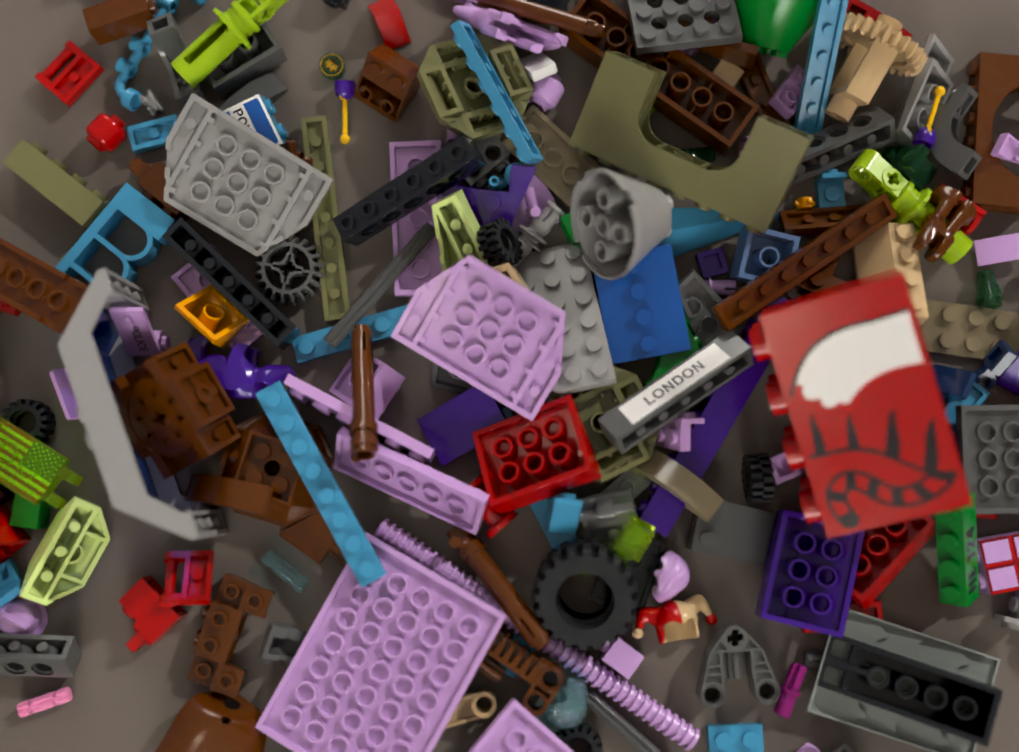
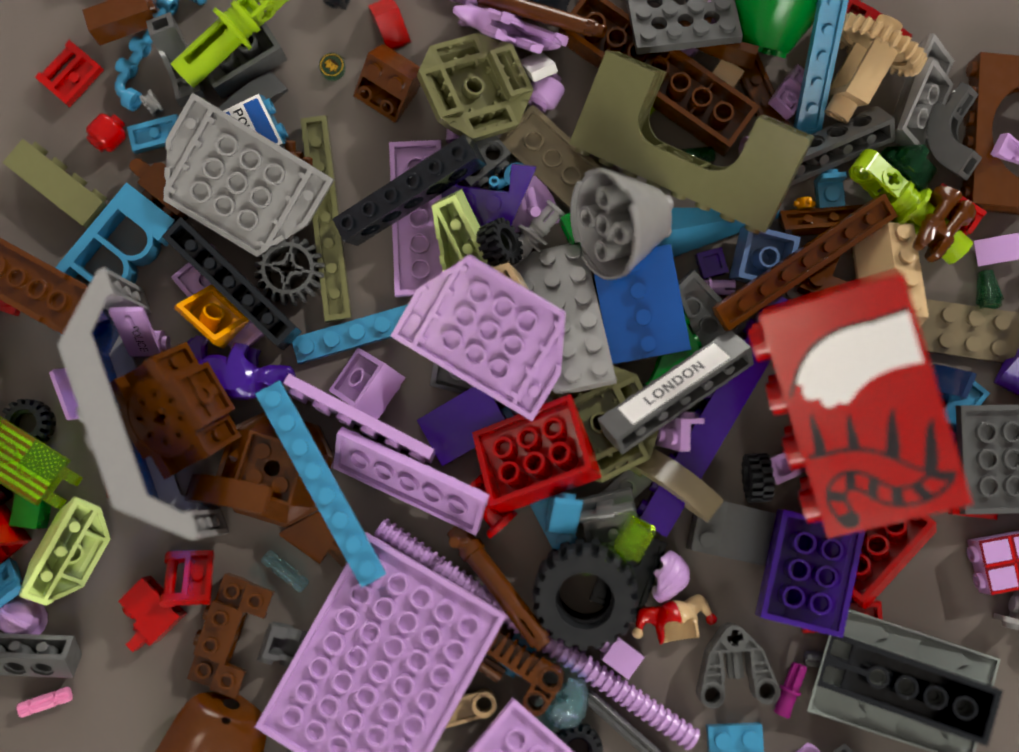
(344, 91): hinge -> none
(363, 425): reddish brown cylinder -> none
(380, 285): dark grey axle -> none
(492, 86): dark azure plate -> none
(927, 135): hinge -> none
(957, 555): green brick -> none
(996, 362): dark blue plate -> none

